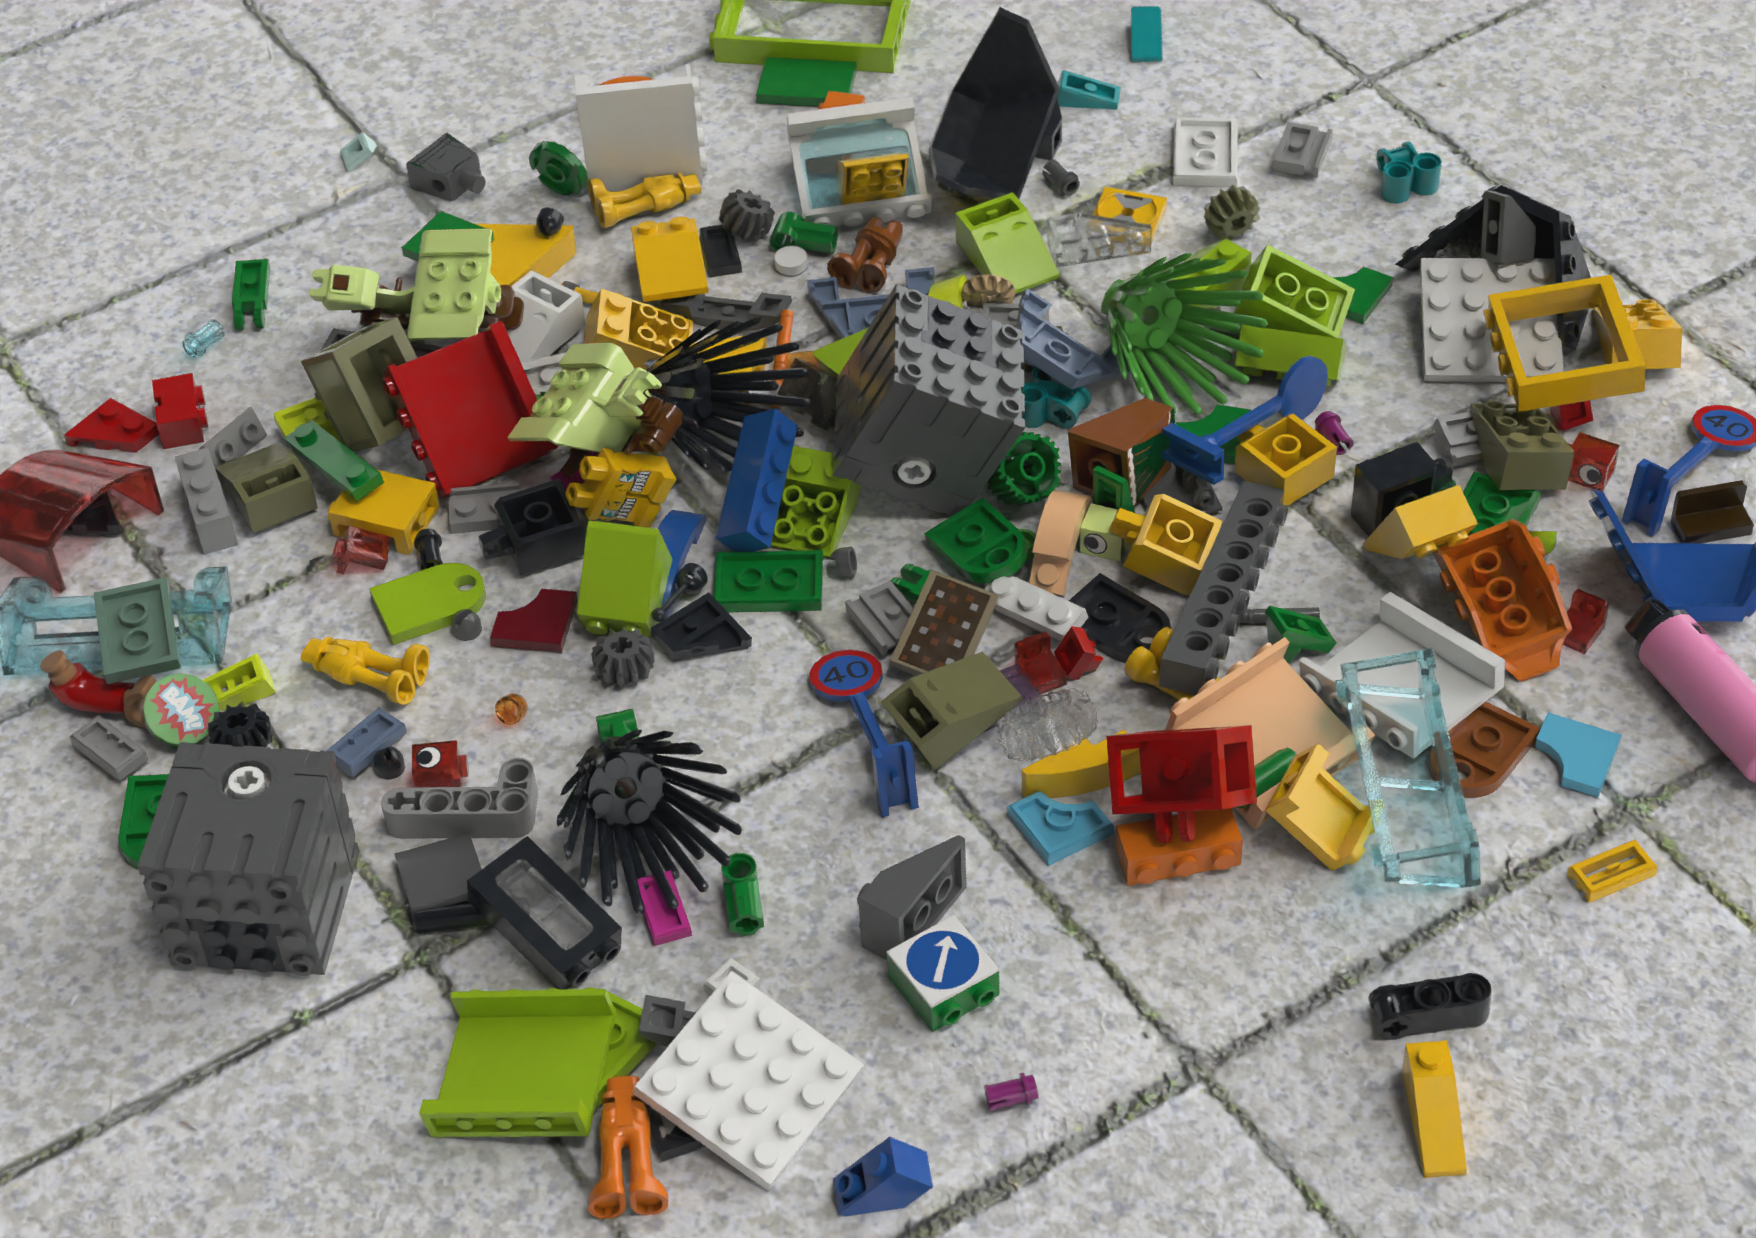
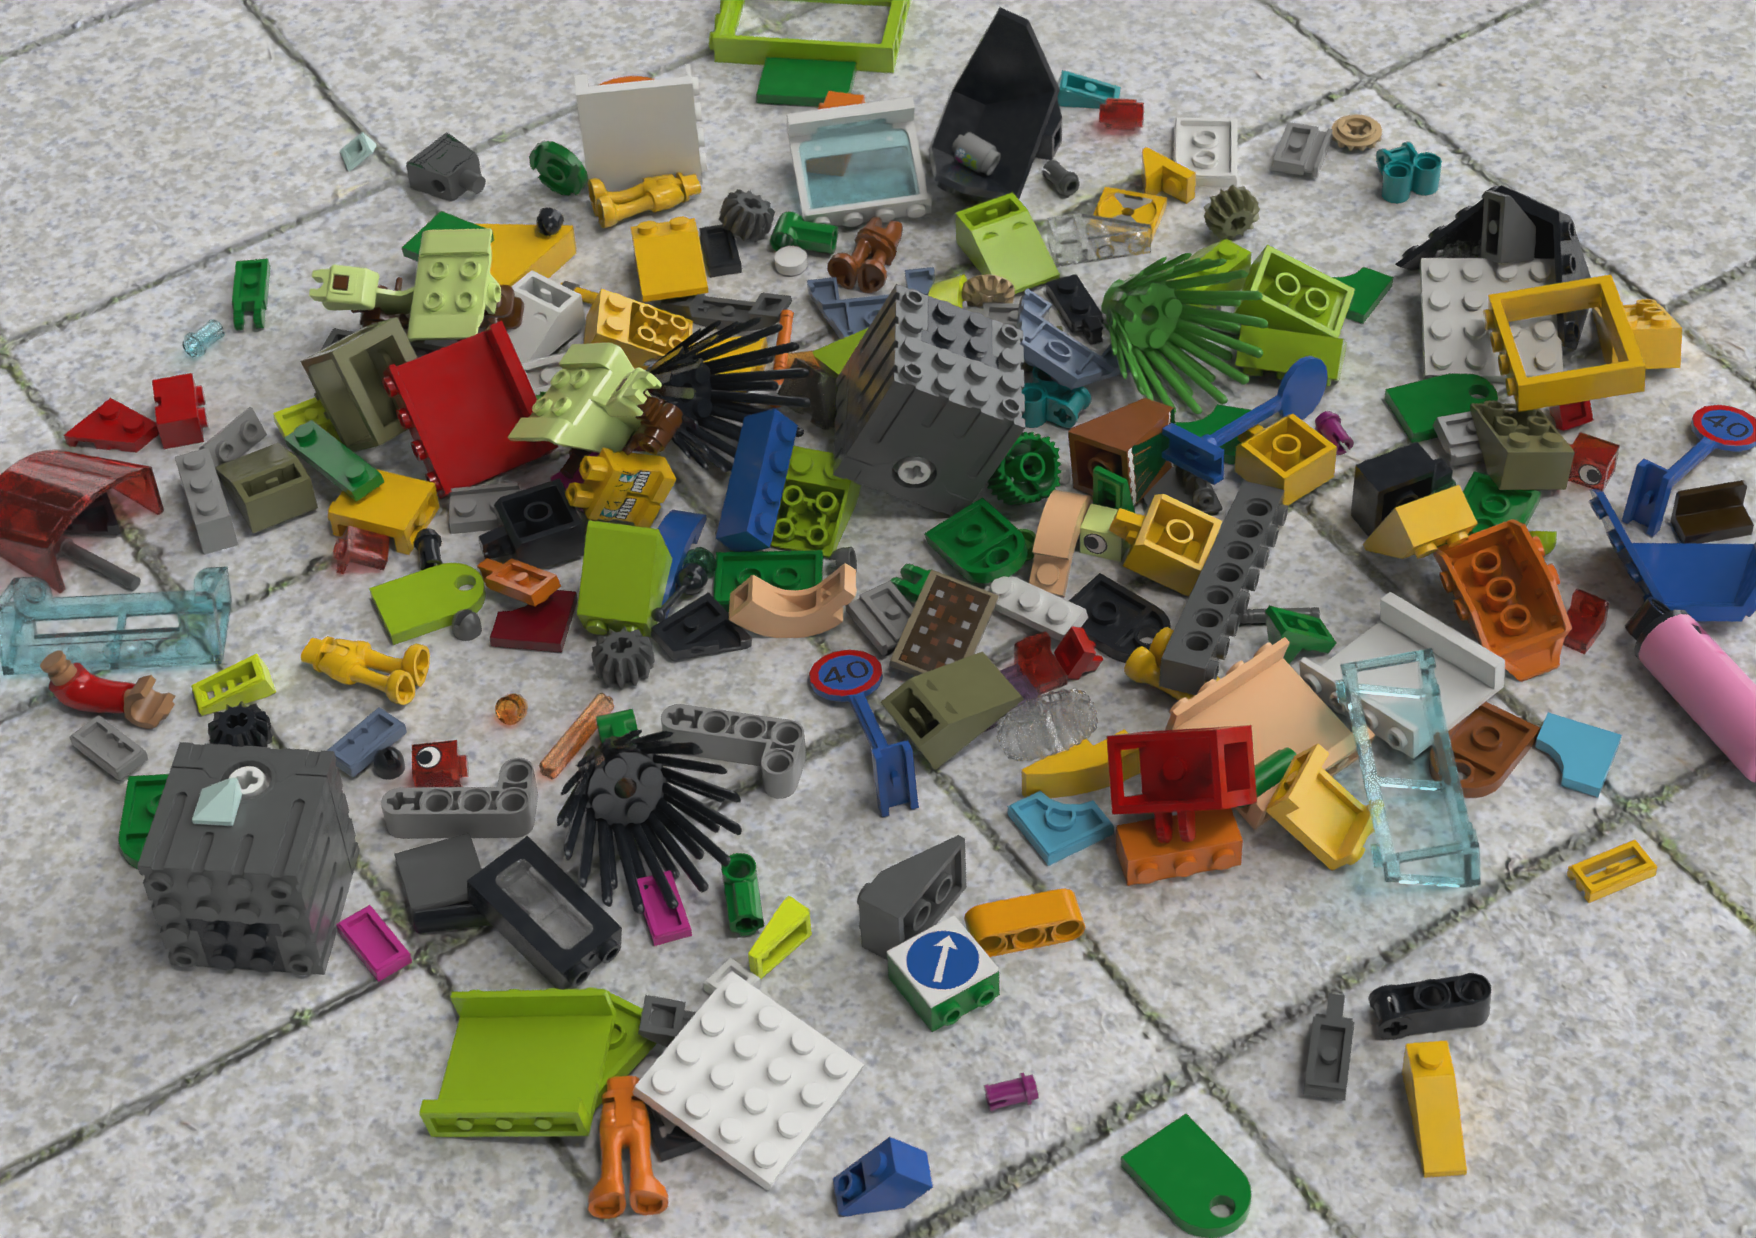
(66, 546): none -> dark grey piece
(136, 630): sand green plate -> none
(179, 709): tile -> none
(218, 803): none -> light aqua slope
(374, 943): none -> dark pink tile
(519, 580): none -> orange hinge
(575, 736): none -> clear orange axle
(703, 558): none -> clear green plate
(743, 739): none -> light grey beam
(780, 937): none -> neon yellow slope
(792, 613): none -> light nougat arch
(872, 178): yellow slope -> none
(975, 153): none -> light grey brick
(1026, 922): none -> light orange beam
(1076, 307): none -> black hinge
(1122, 114): none -> clear red brick
(1146, 34): teal slope -> none
(1167, 176): none -> yellow slope
(1189, 1177): none -> green tile
(1329, 1052): none -> dark grey hinge
(1356, 124): none -> tan gear
(1421, 402): none -> green tile

